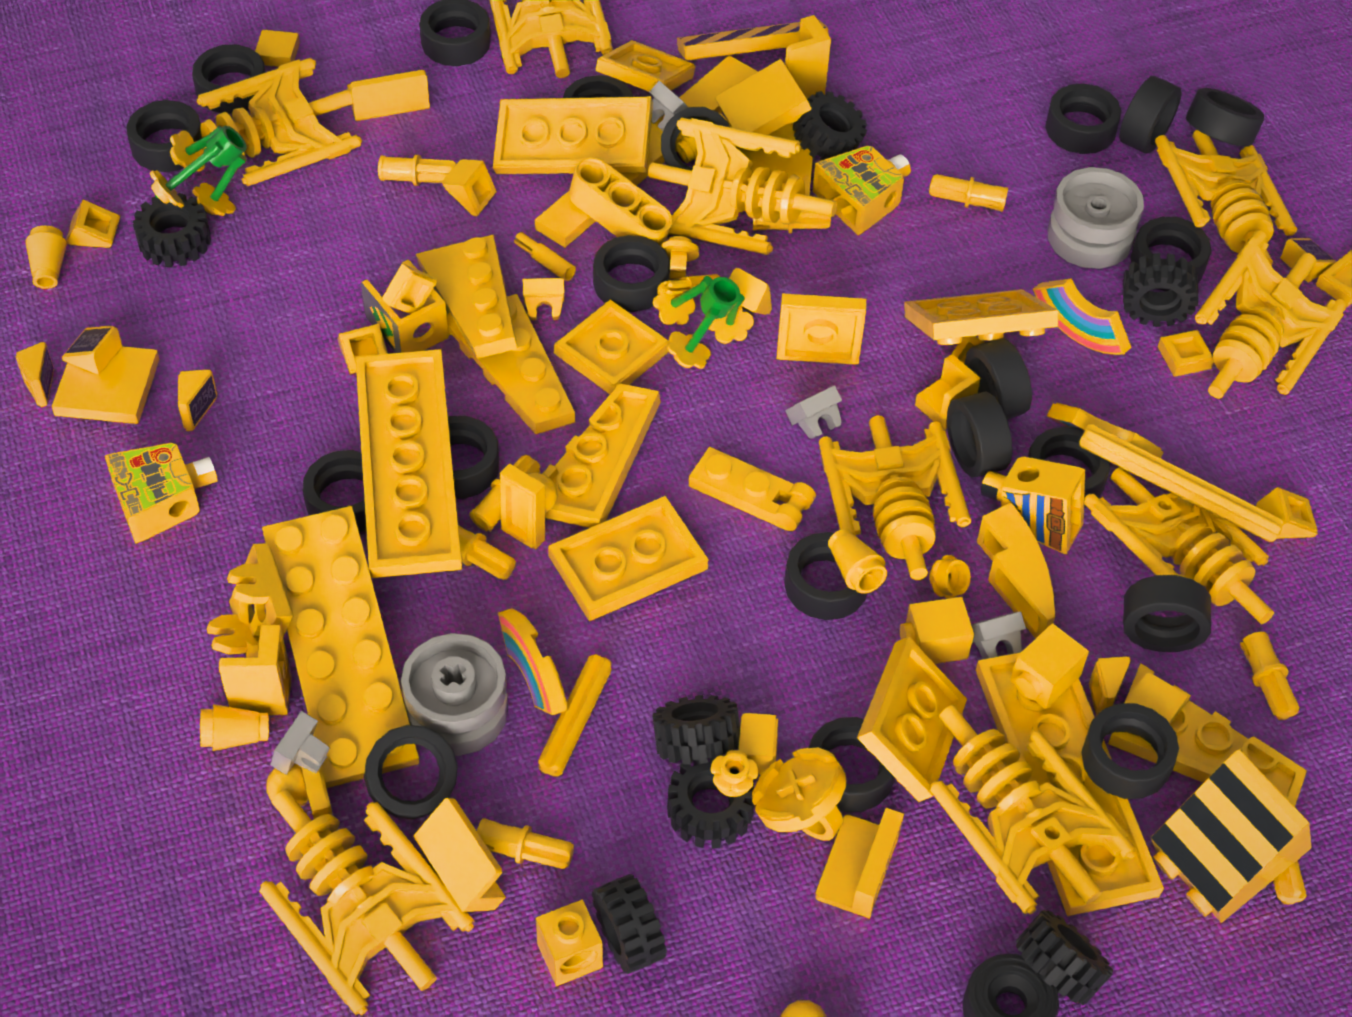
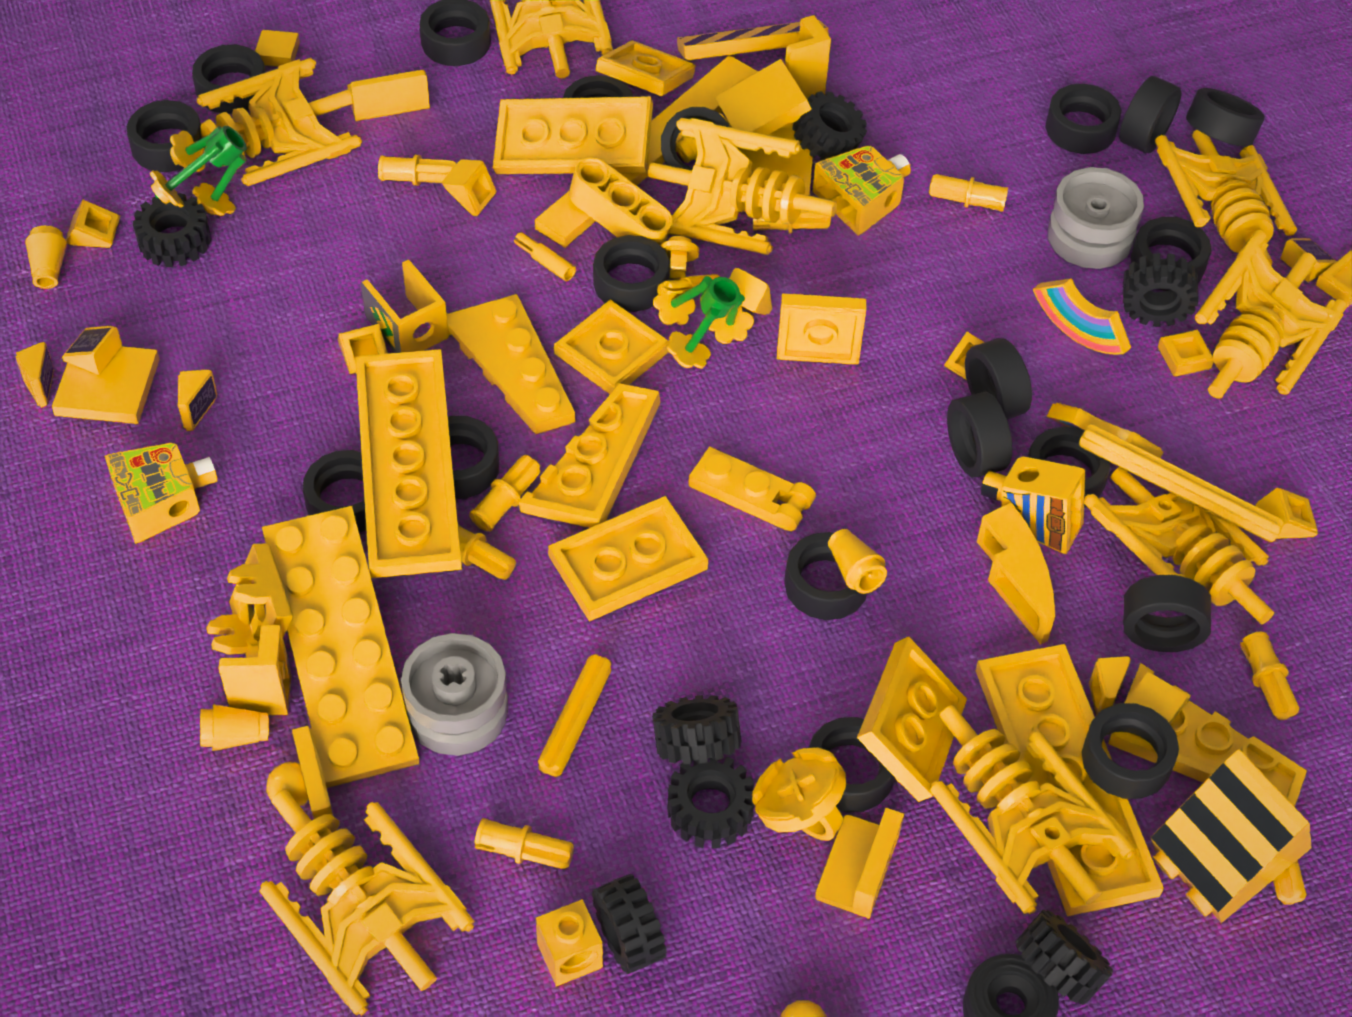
(300, 747): light grey tile -> none
(409, 289): yellow tile -> none
(410, 735): black tyre -> none
(461, 858): yellow panel -> none
(474, 293): yellow wing -> none
(524, 504): yellow tile -> none
(537, 670): tile -> none
(543, 291): yellow tile -> none
(665, 103): light grey tile -> none
(734, 784): yellow plate -> none
(759, 738): yellow slope -> none
(817, 406): light grey tile -> none
(898, 486): yellow bar -> none
(940, 629): yellow brick -> none
(949, 577): yellow plate -> none
(955, 383): yellow panel -> none
(981, 315): yellow plate -> none
(1001, 628): light grey tile -> none
(1048, 666): yellow brick -> none

